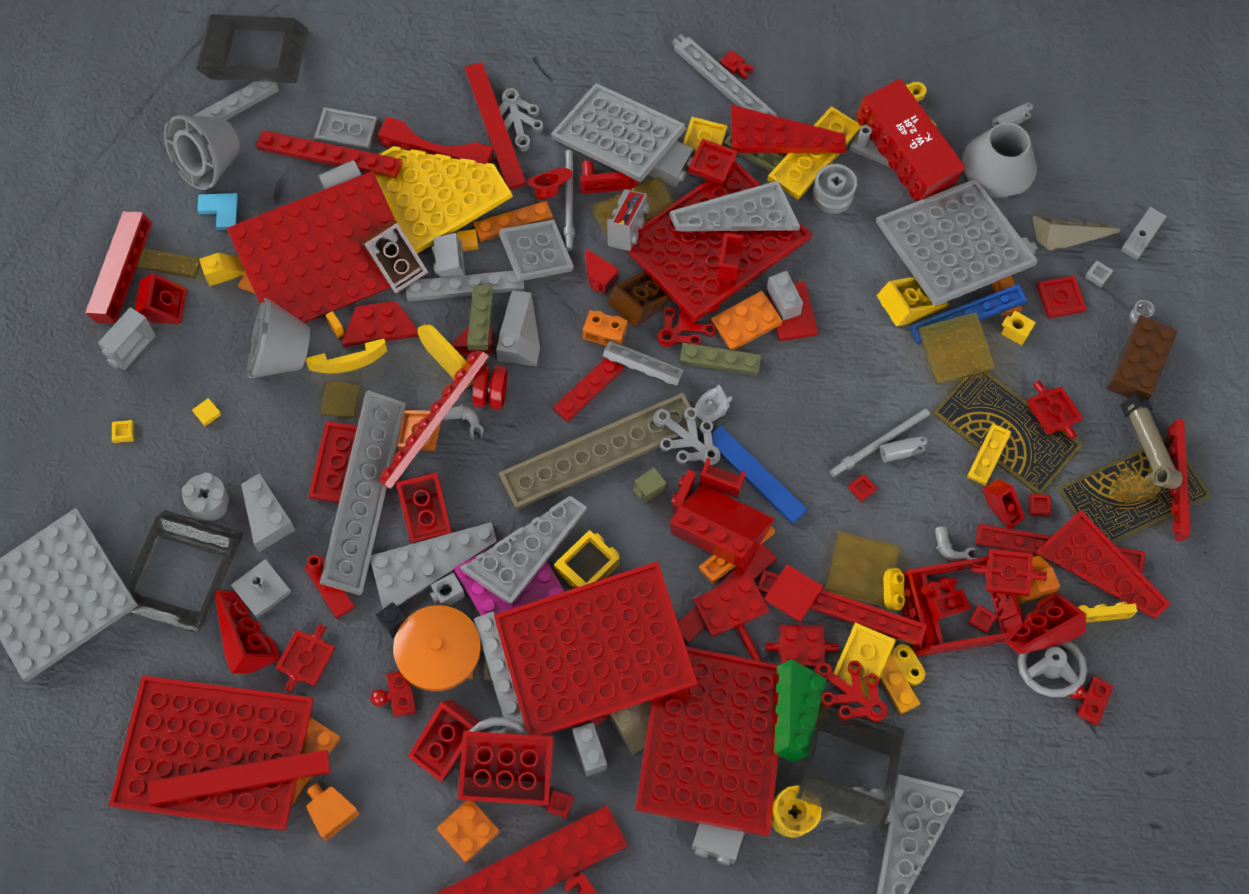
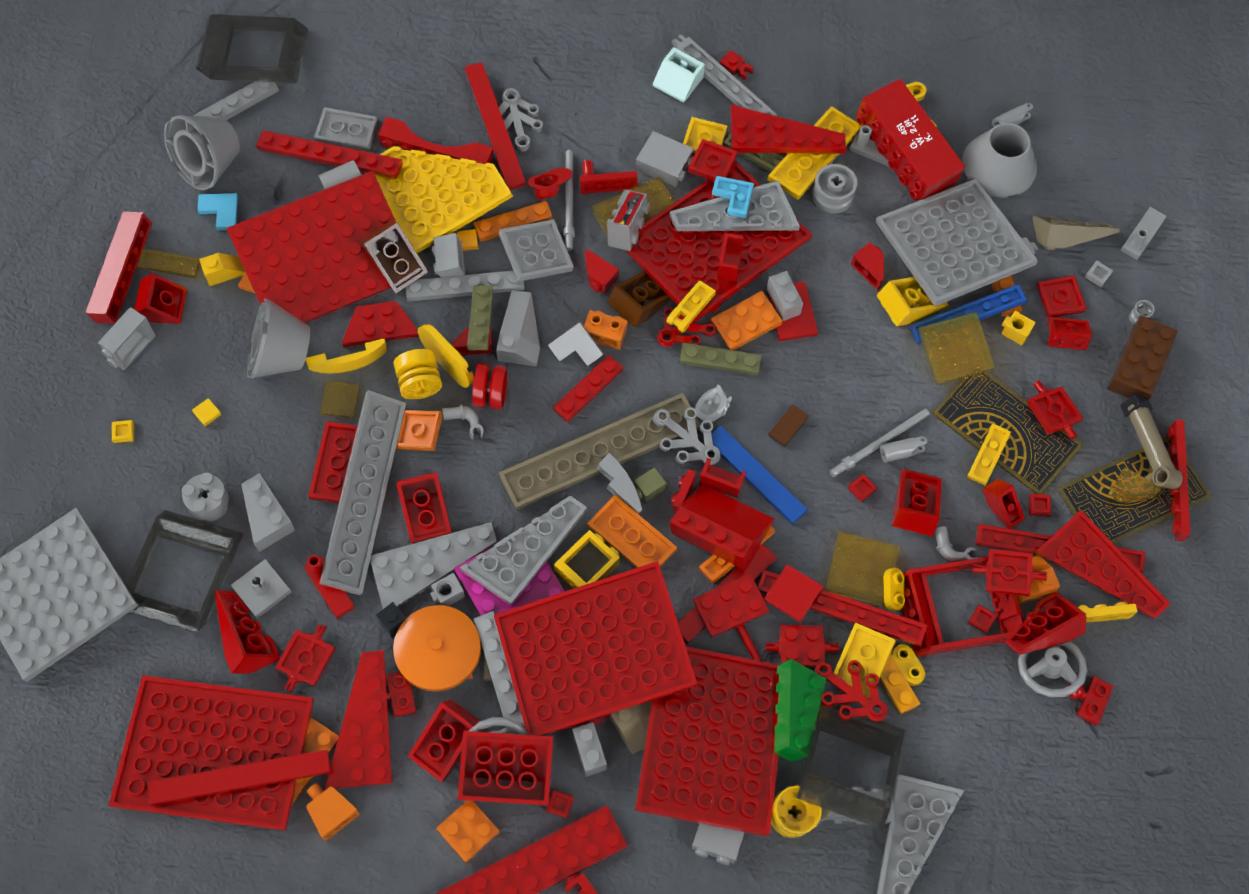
(335, 325): light orange tile -> none
(364, 739): none -> red wing
(417, 374): none -> yellow wheel
(428, 424): plate -> none
(576, 339): none -> light grey tile
(618, 132): light grey plate -> none
(620, 482): none -> light grey slope
(631, 534): none -> orange plate
(643, 363): light grey plate -> none
(679, 75): none -> light aqua slope
(691, 306): none -> yellow plate
(737, 191): none -> medium azure tile
(788, 425): none -> reddish brown tile
(870, 264): none -> red slope
(917, 502): none -> red slope
(948, 604): red plate -> none
(1069, 333): none -> red bracket

